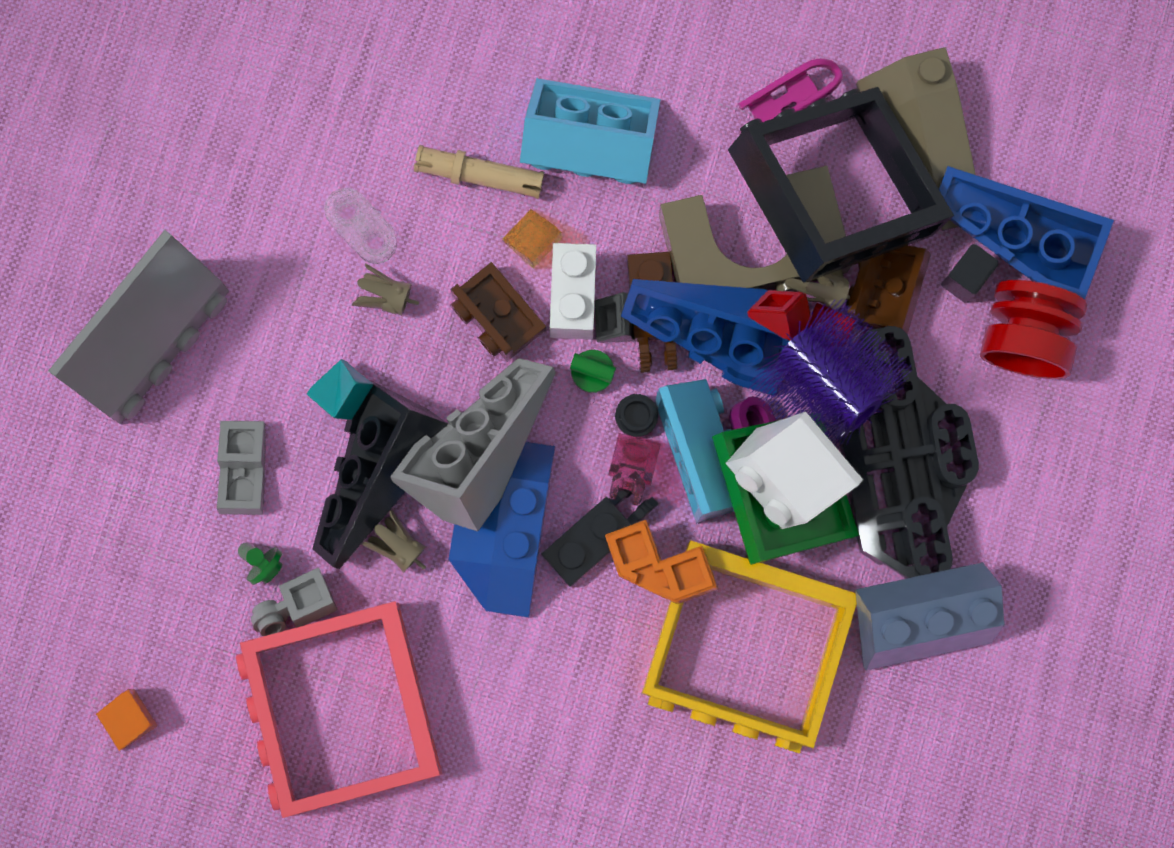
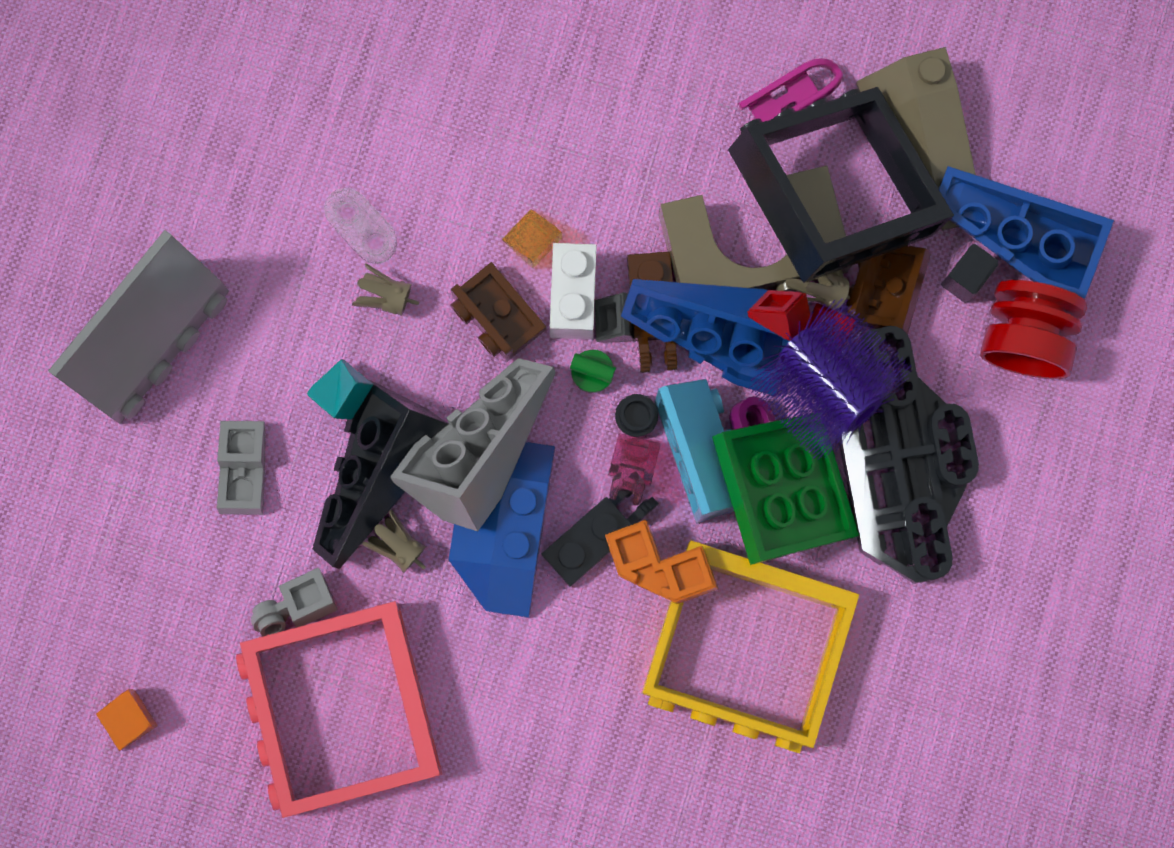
(264, 565): green plate -> none
(477, 171): tan pin -> none
(589, 131): medium azure slope -> none
(792, 470): white slope -> none
(929, 615): sand blue slope -> none

